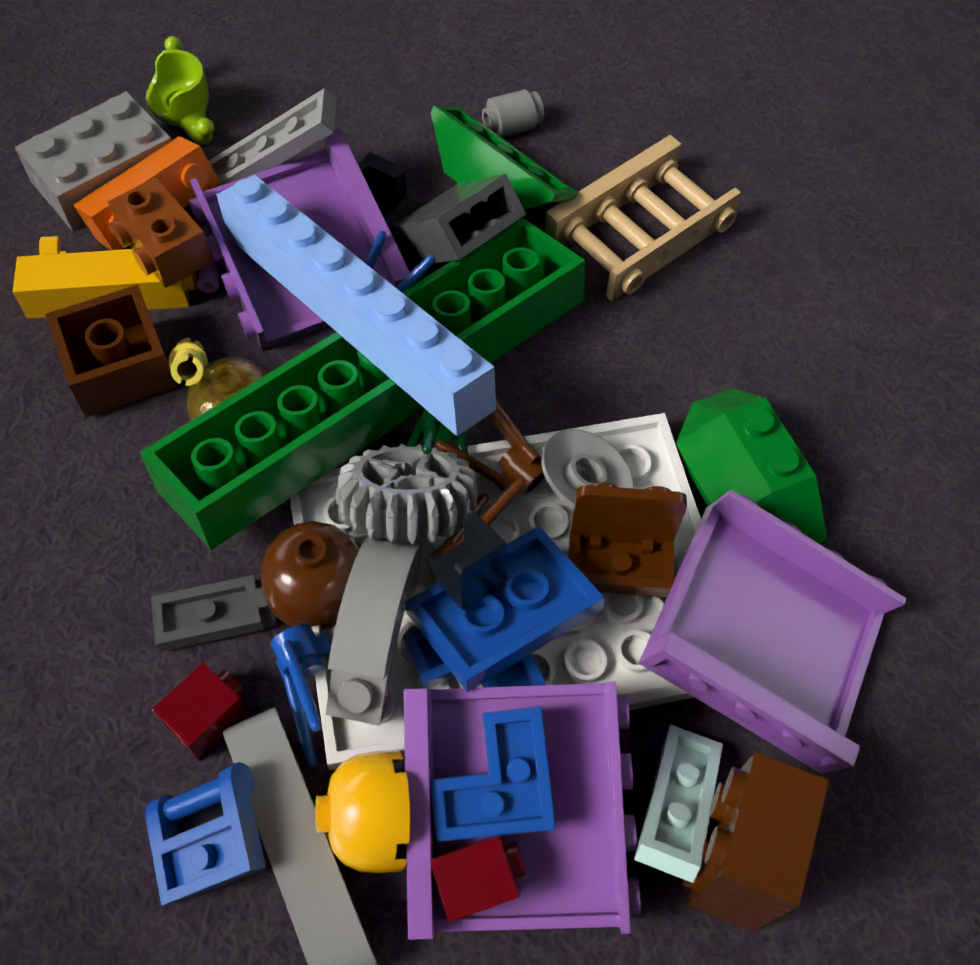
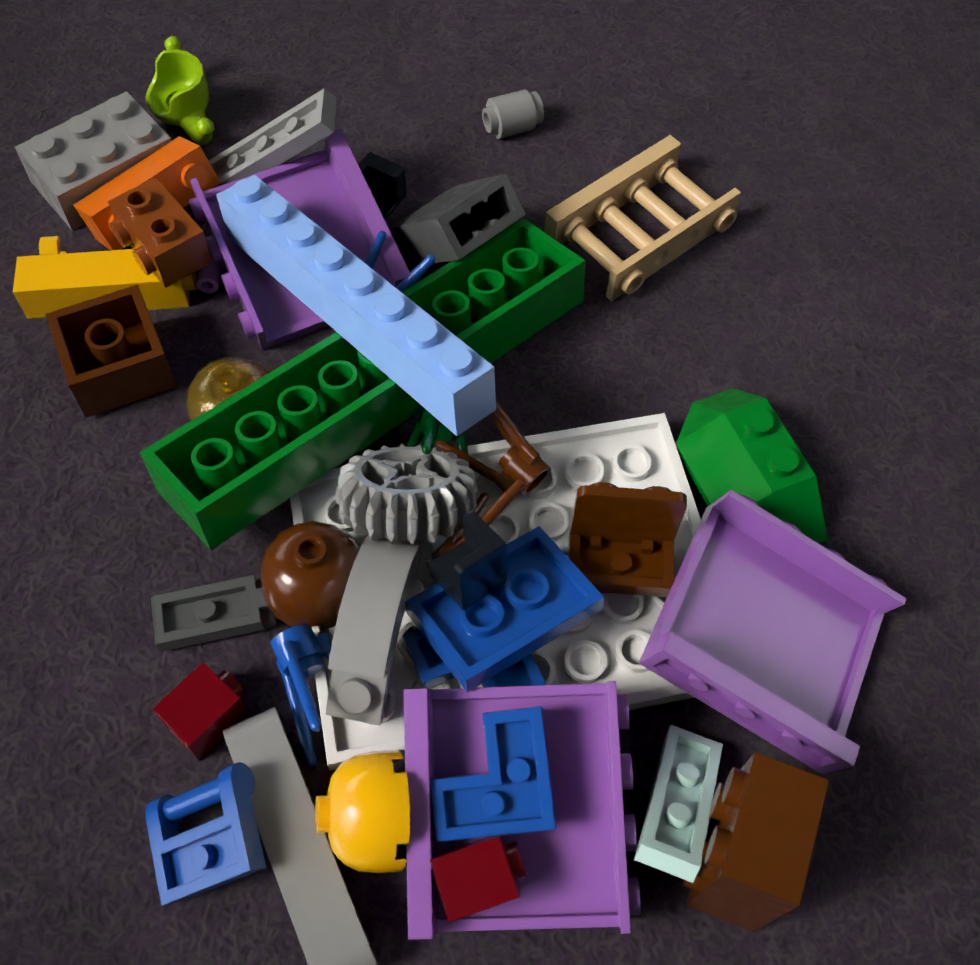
(194, 370): light yellow pin -> none
(475, 152): green wedge -> none
(580, 459): light grey dish -> none

